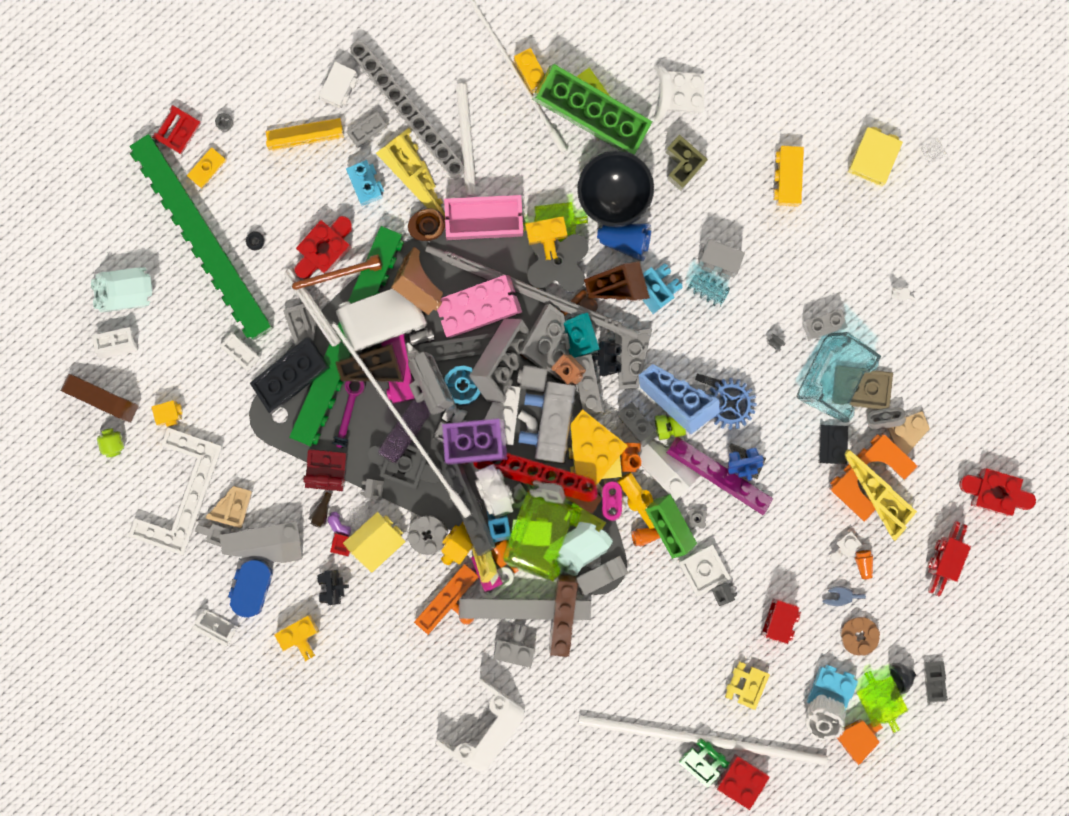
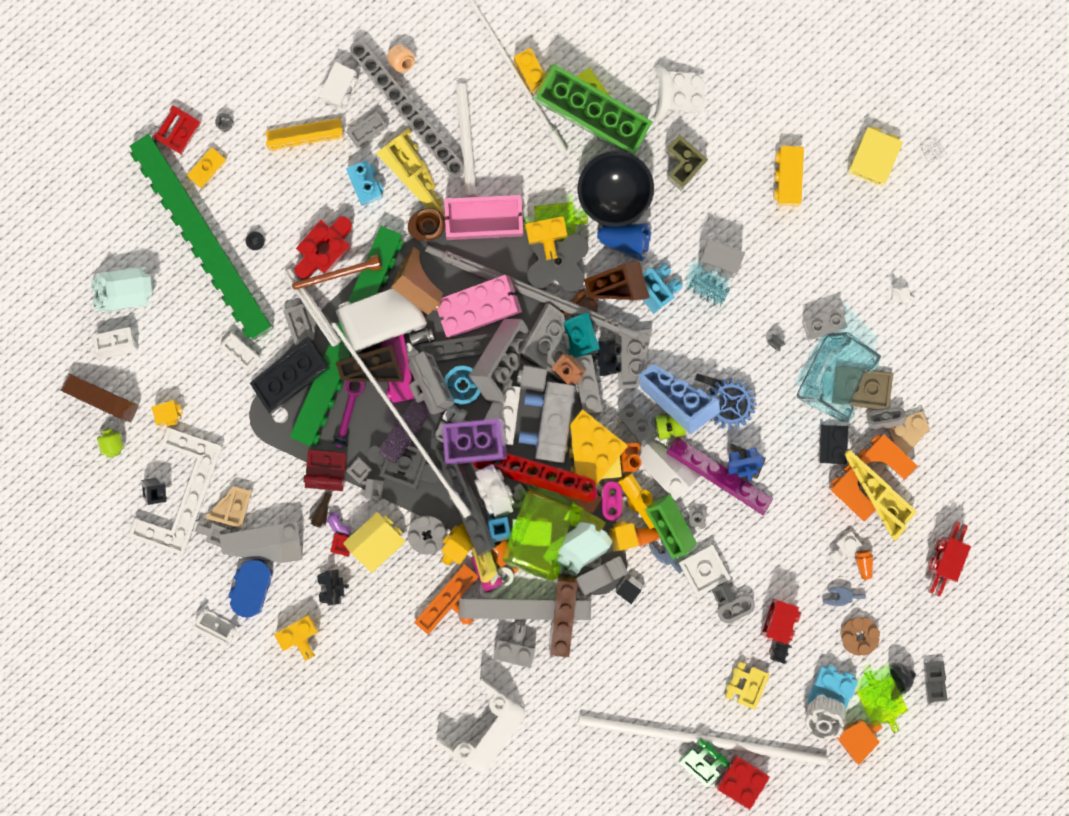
(153, 491): none -> black brick
(359, 470): none -> light grey tile
(400, 58): none -> light nougat head
(531, 422): white arm -> none
(550, 492): light grey plate -> none
(623, 536): none -> yellow brick
(630, 589): none -> black piece
(665, 557): none -> sand blue hand
(736, 610): none -> light grey plate
(780, 652): none -> black bush
(997, 492): red brick -> none

